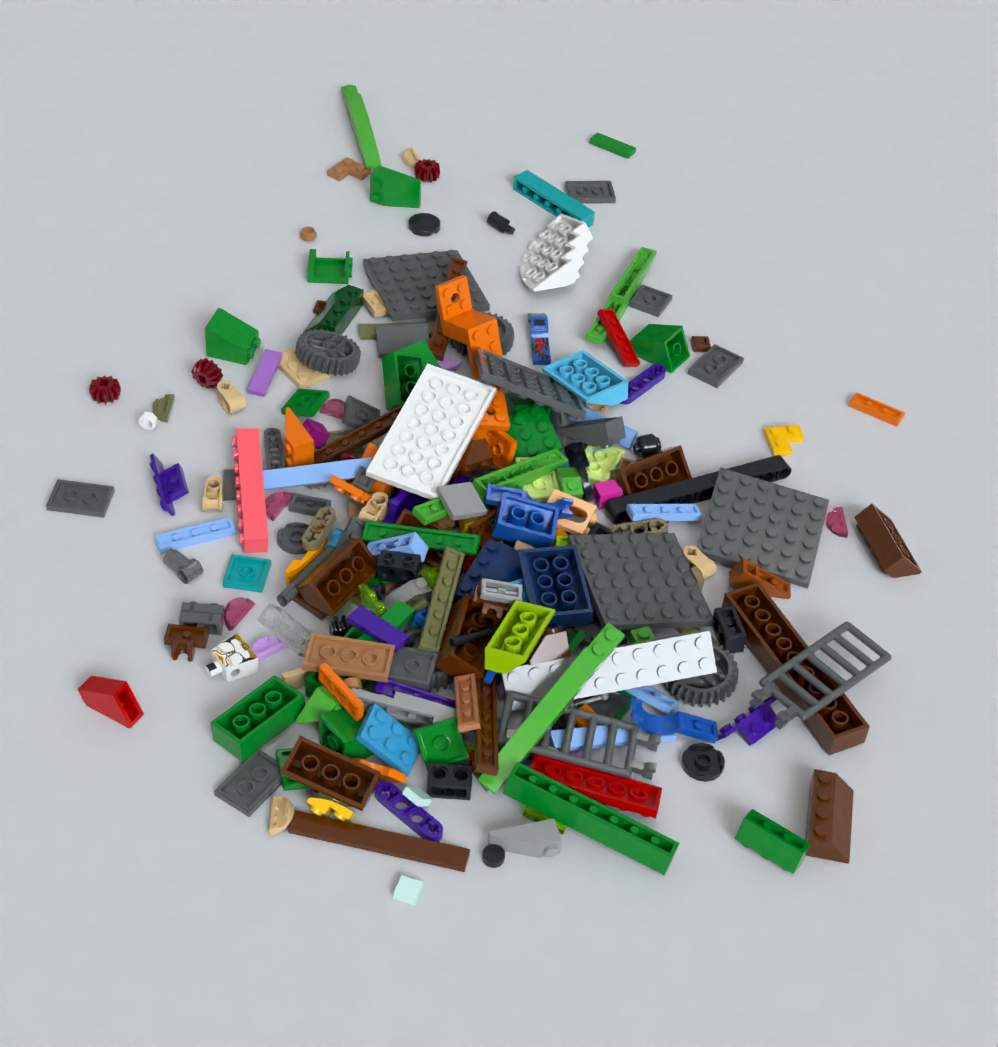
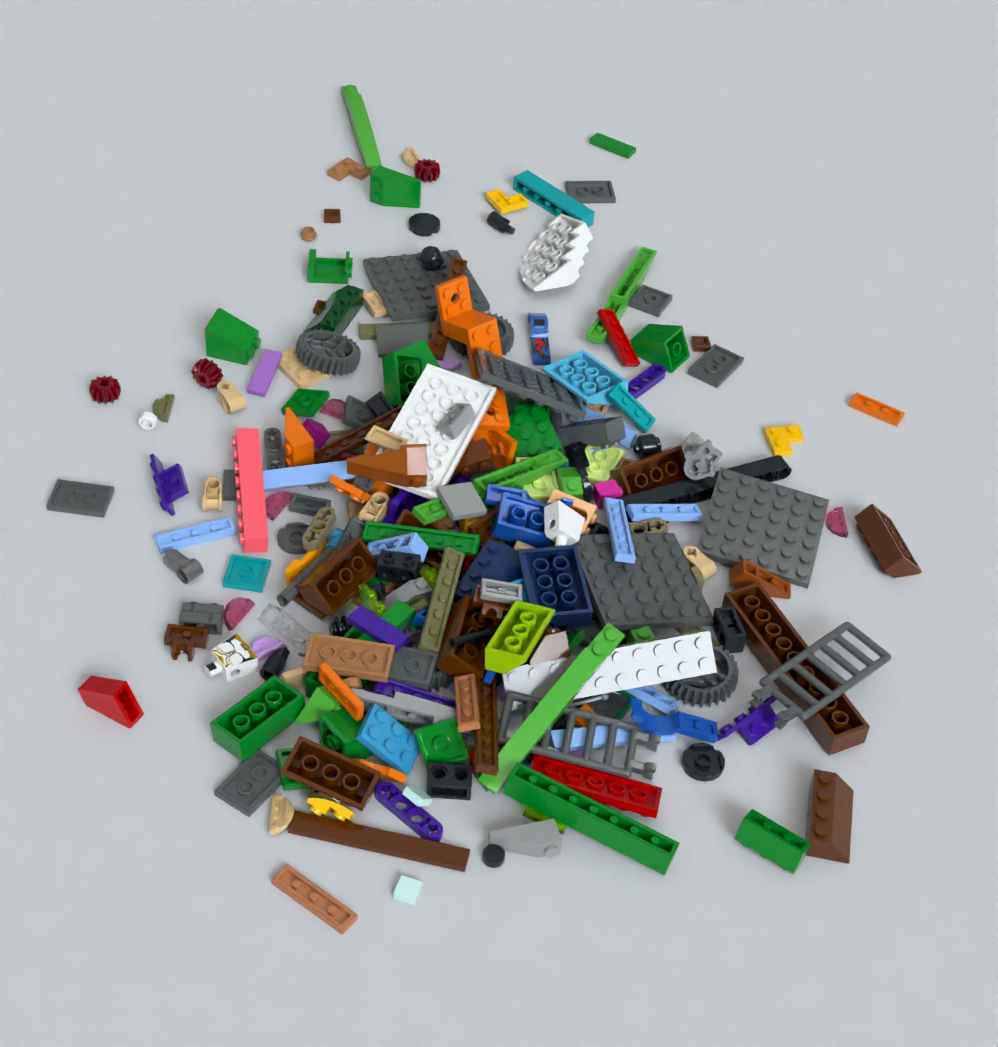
(274, 663): none -> black hinge
(314, 899): none -> nougat tile
(332, 216): none -> reddish brown tile
(379, 404): none -> black plate
(385, 438): none -> tan tile
(399, 467): none -> dark orange wedge
(431, 258): none -> black head
(456, 420): none -> light grey slope
(506, 204): none -> yellow plate
(562, 524): none -> white torso
(619, 530): none -> light blue tile
(630, 407): none -> teal tile
(700, 457): none -> light grey hips

